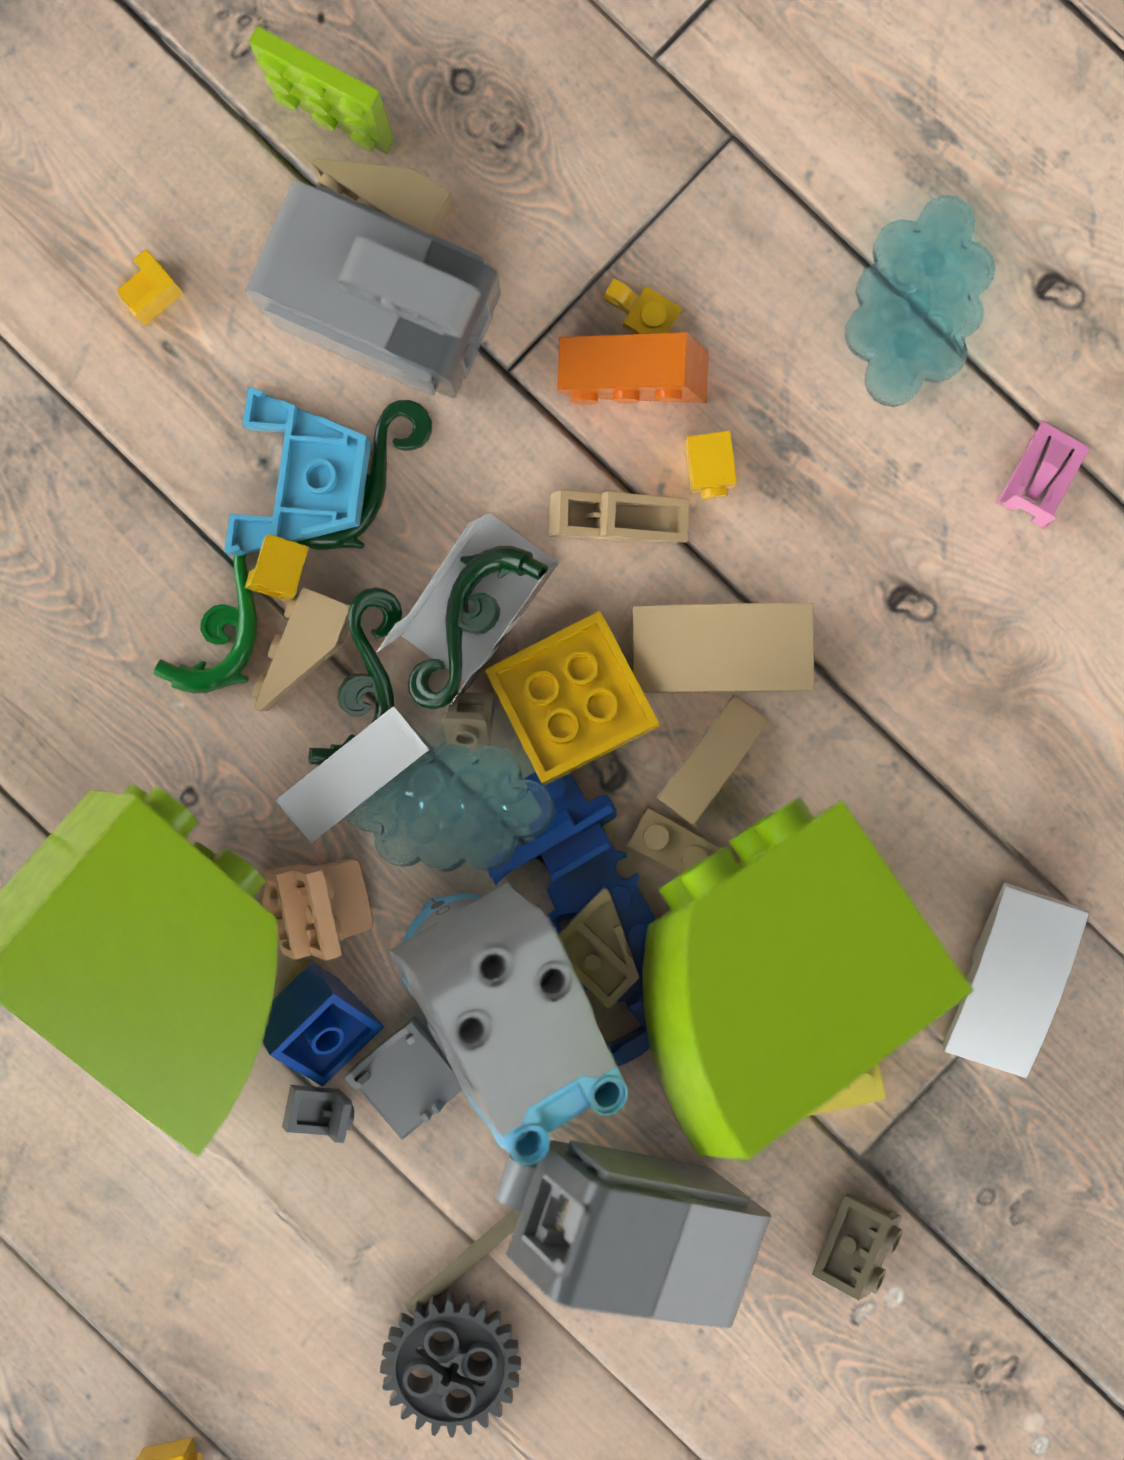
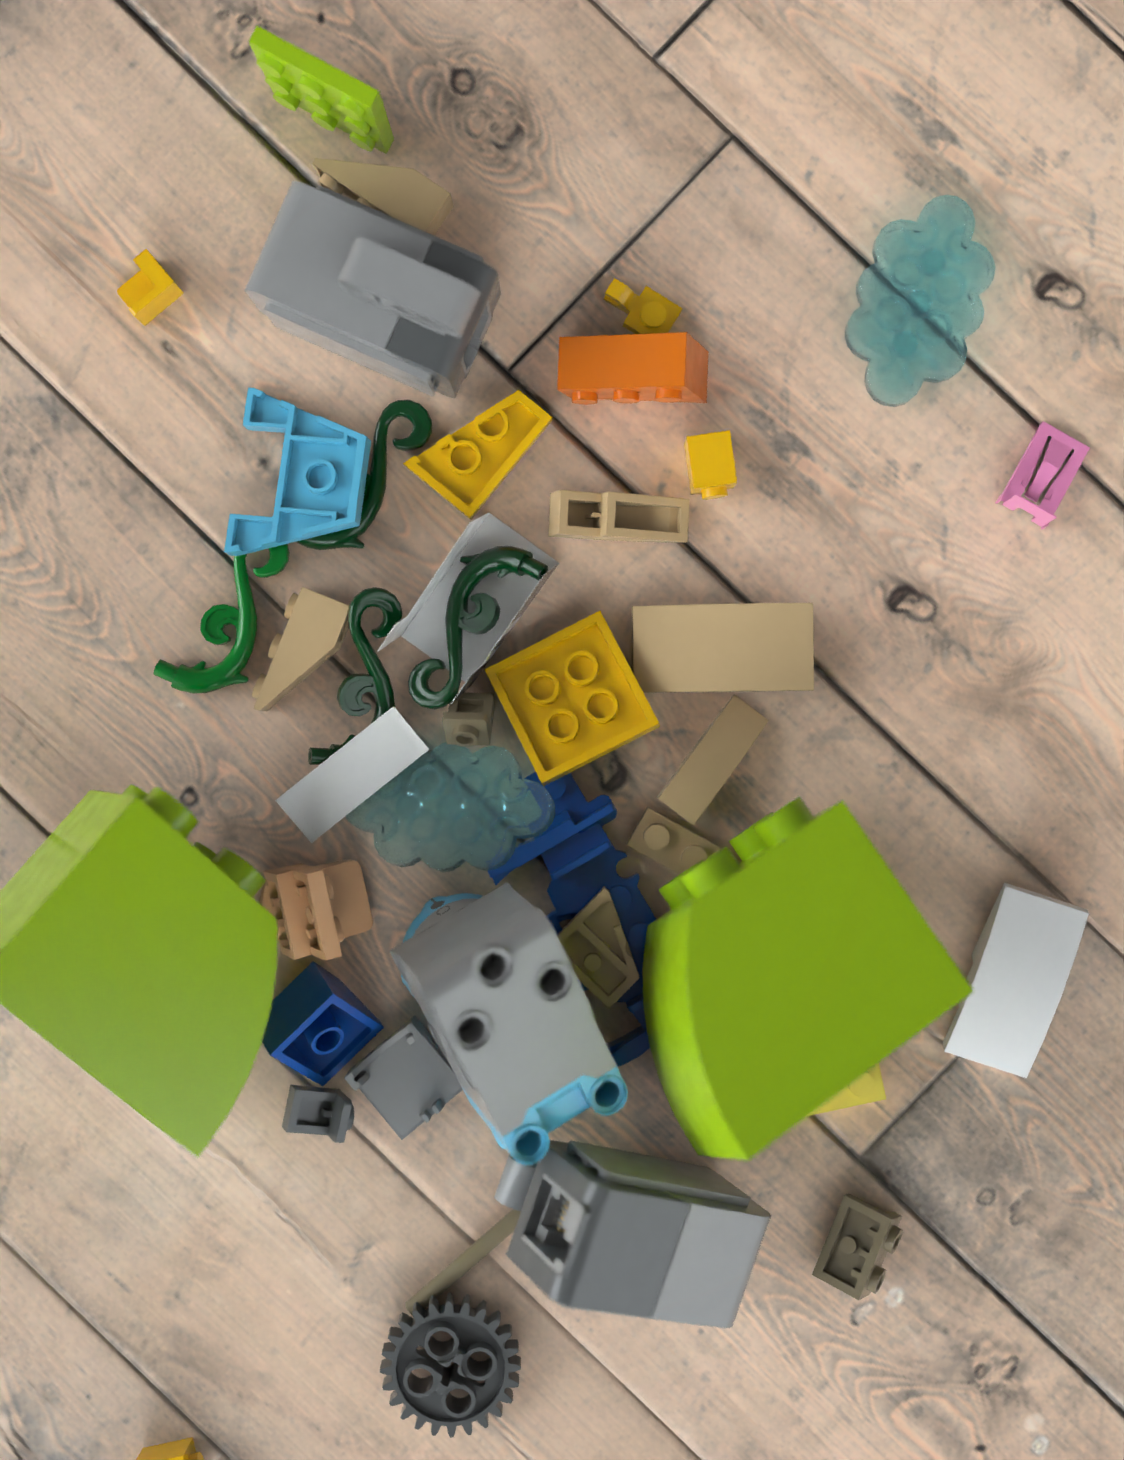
(277, 568): yellow panel -> none
(481, 454): none -> yellow wing

